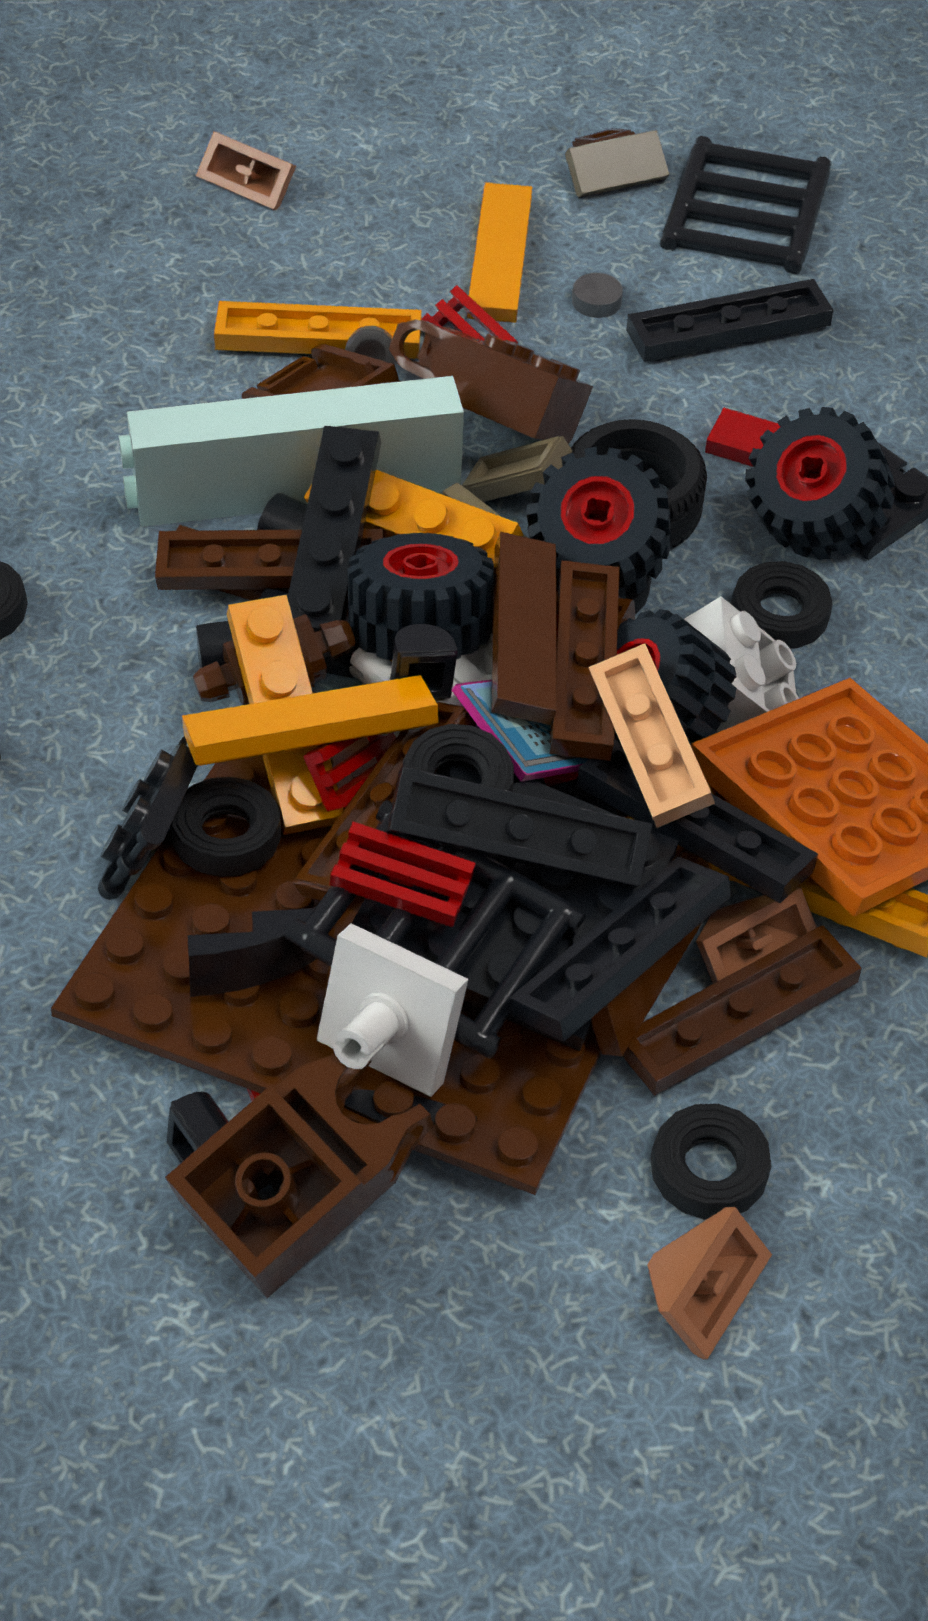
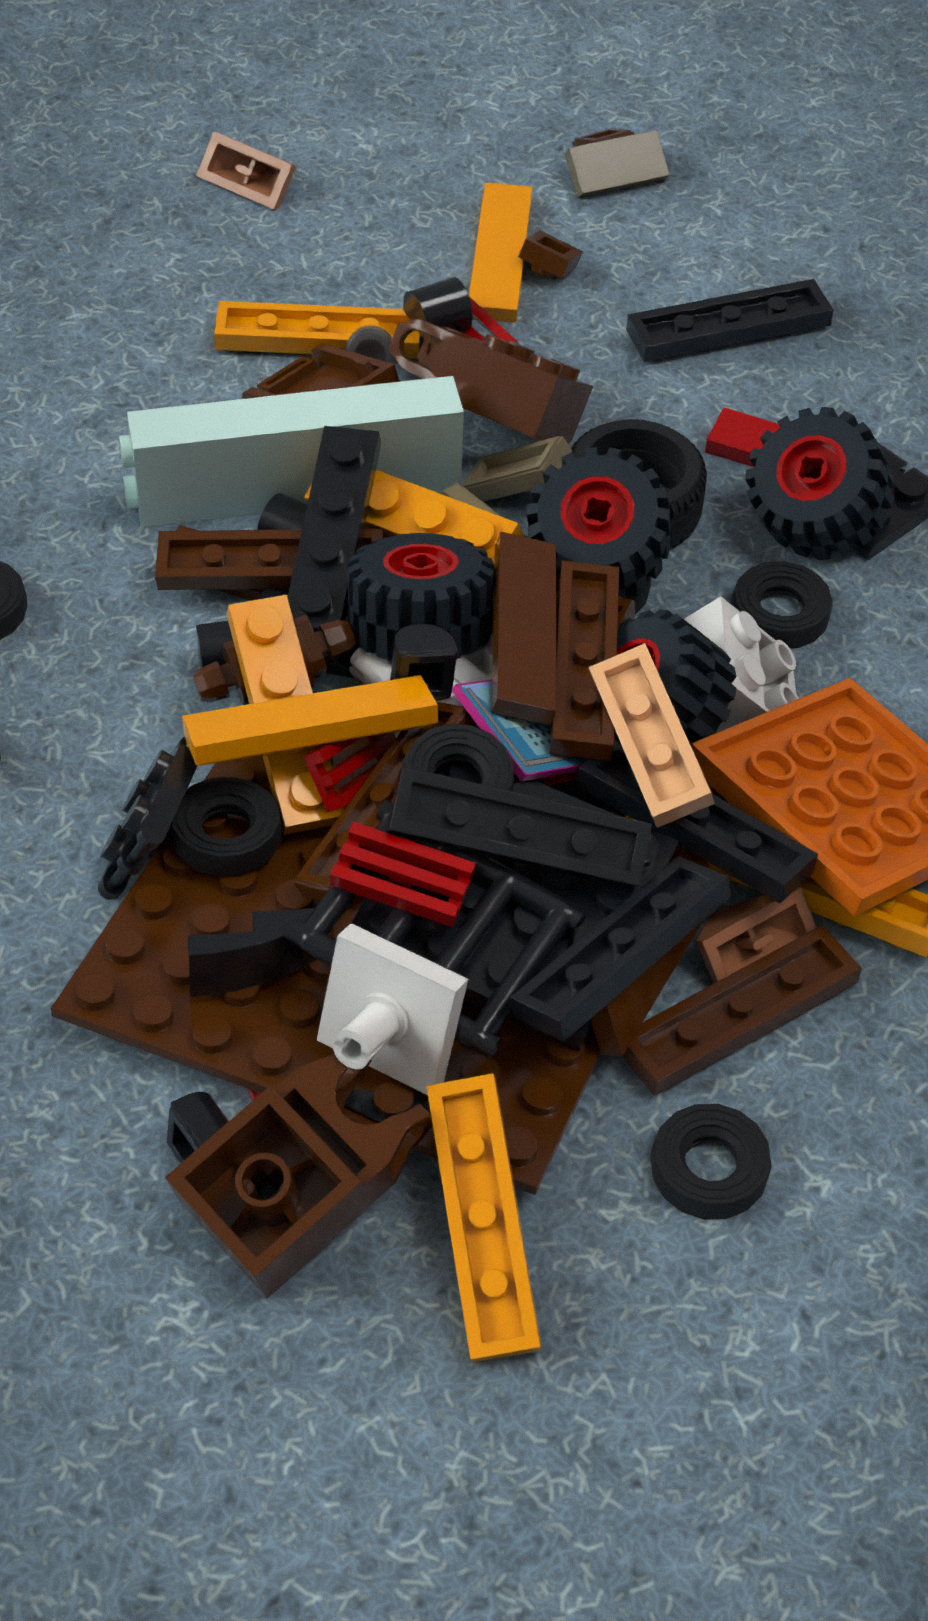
(440, 303): none -> black brick
(483, 1219): none -> light orange plate
(549, 255): none -> reddish brown plate
(597, 295): flat silver tile -> none
(707, 1277): nougat slope -> none
(799, 227): black bar -> none

